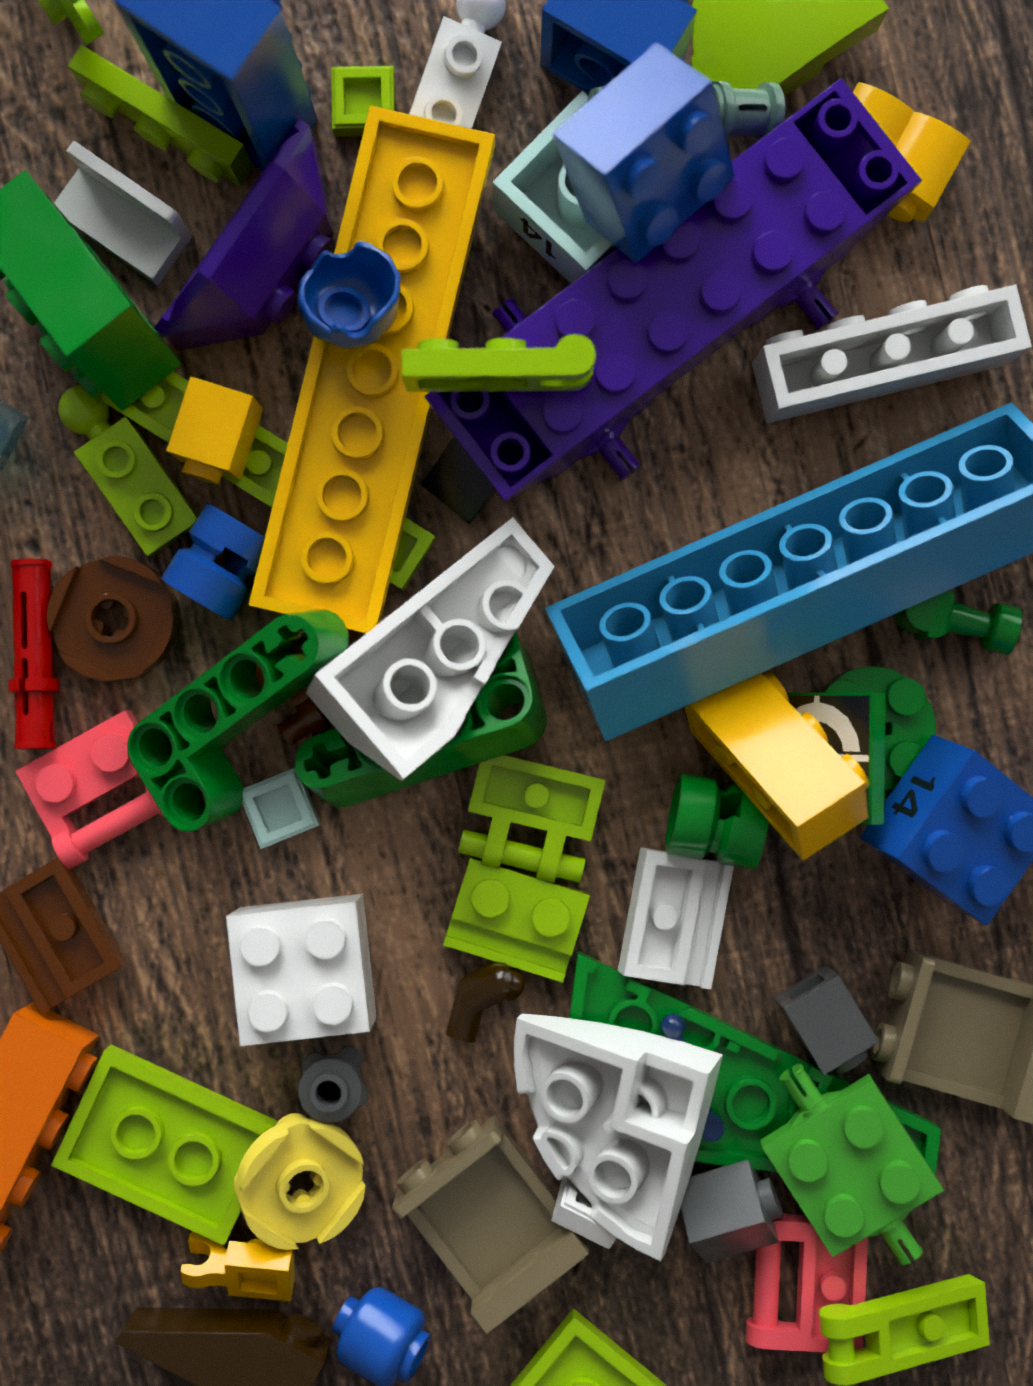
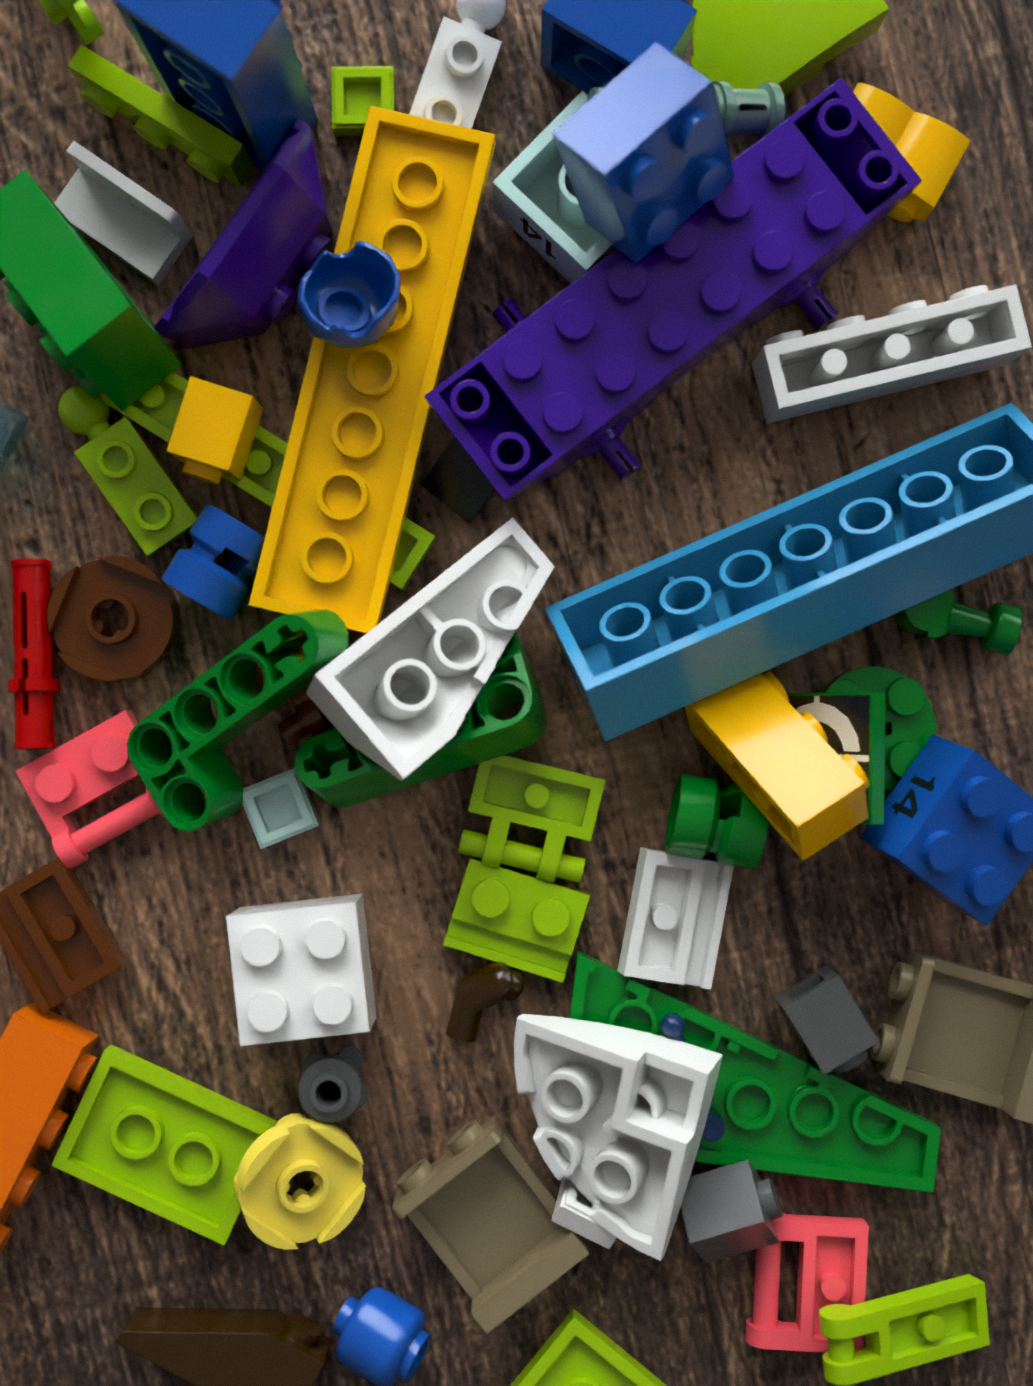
(244, 1268): yellow plate -> none
(501, 366): lime plate -> none
(851, 1165): bright green plate -> none

